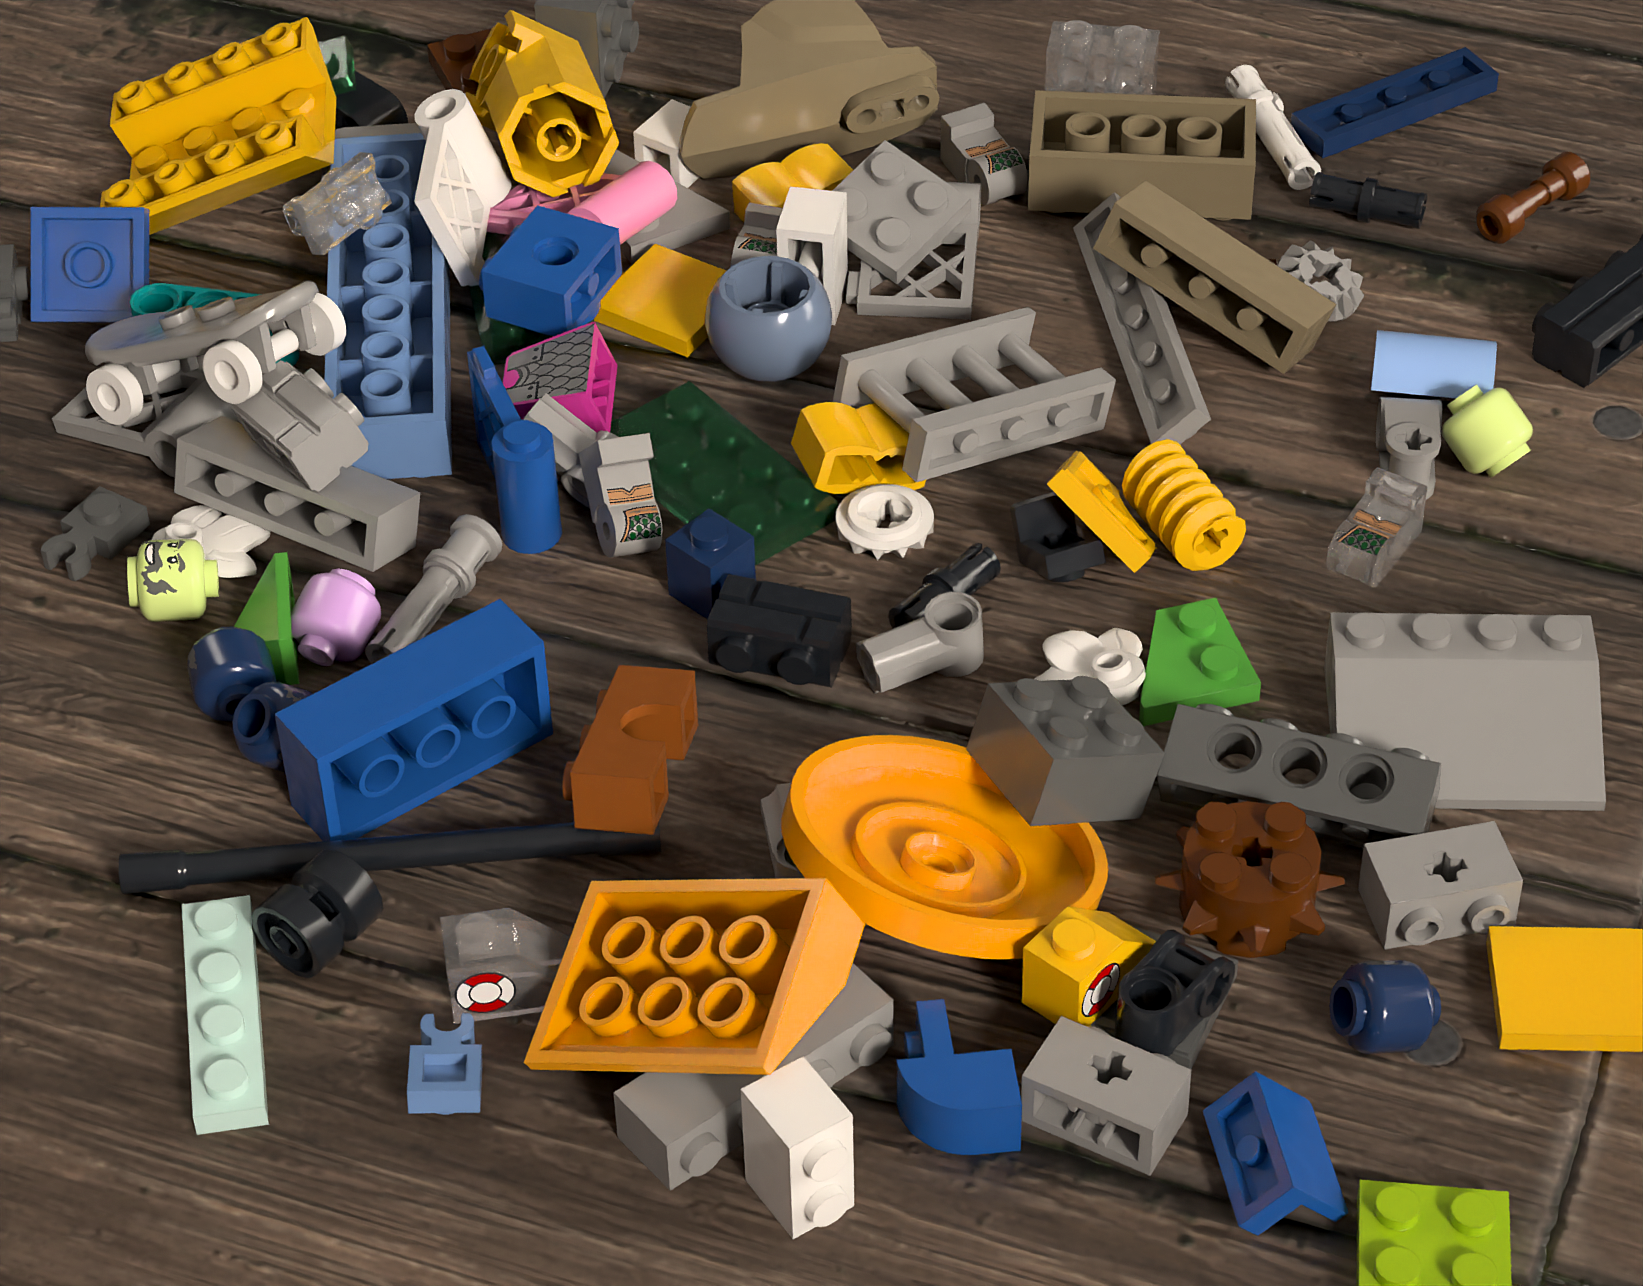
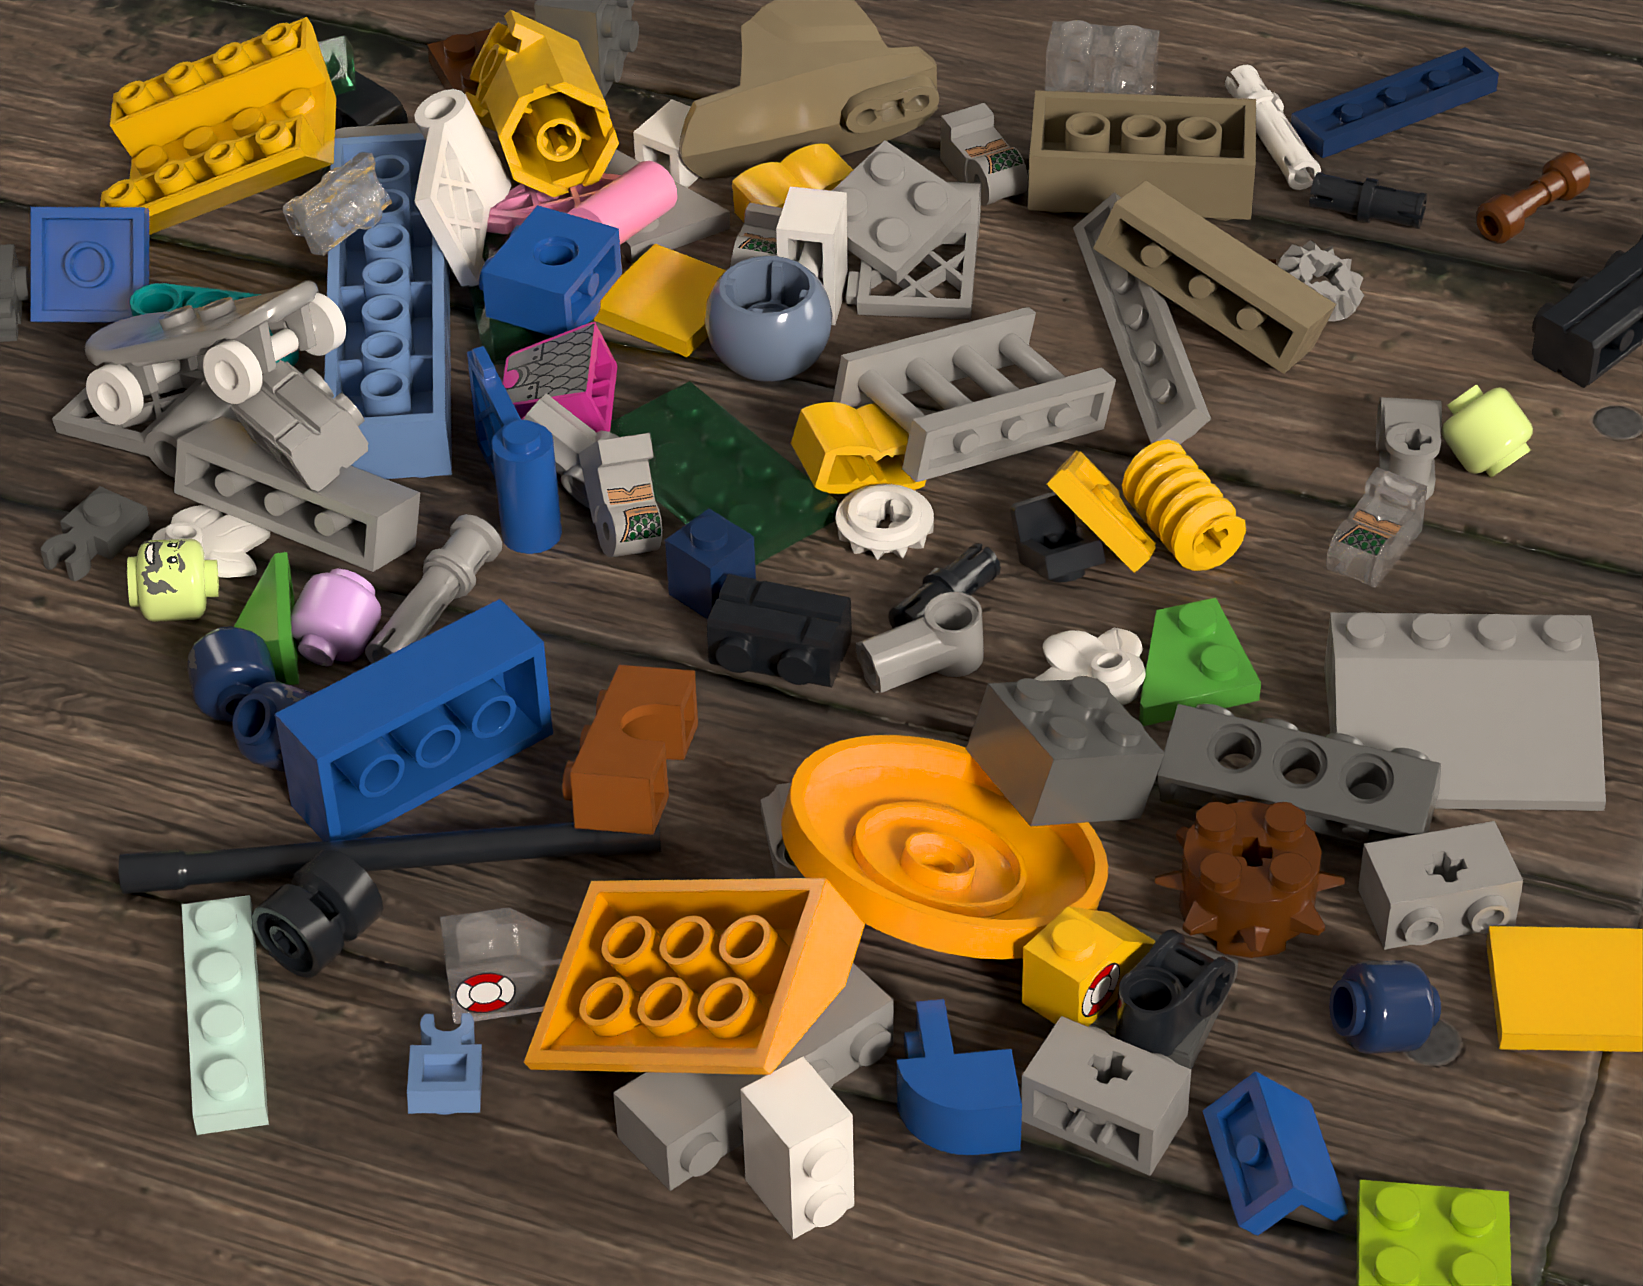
(1432, 364): light blue brick -> none

